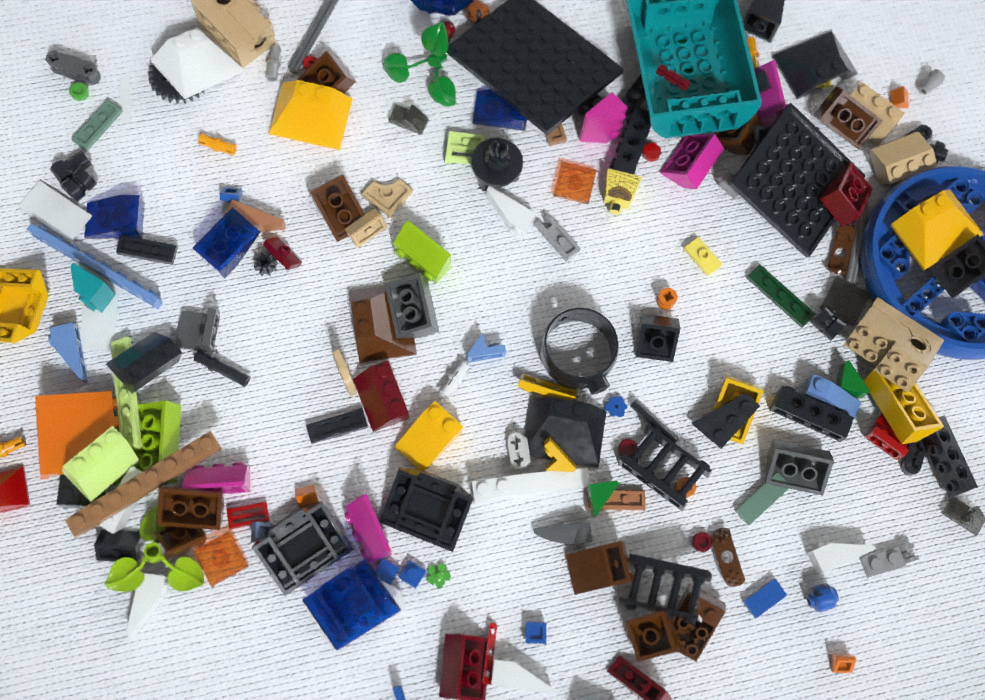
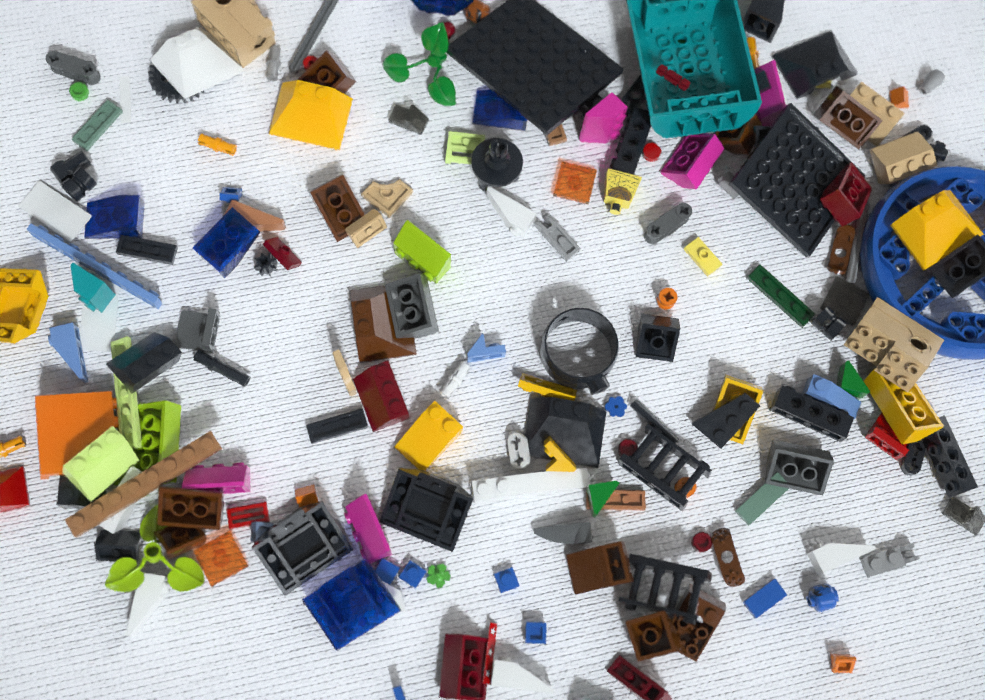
(506, 580): none -> blue plate
(668, 223): none -> dark grey piece

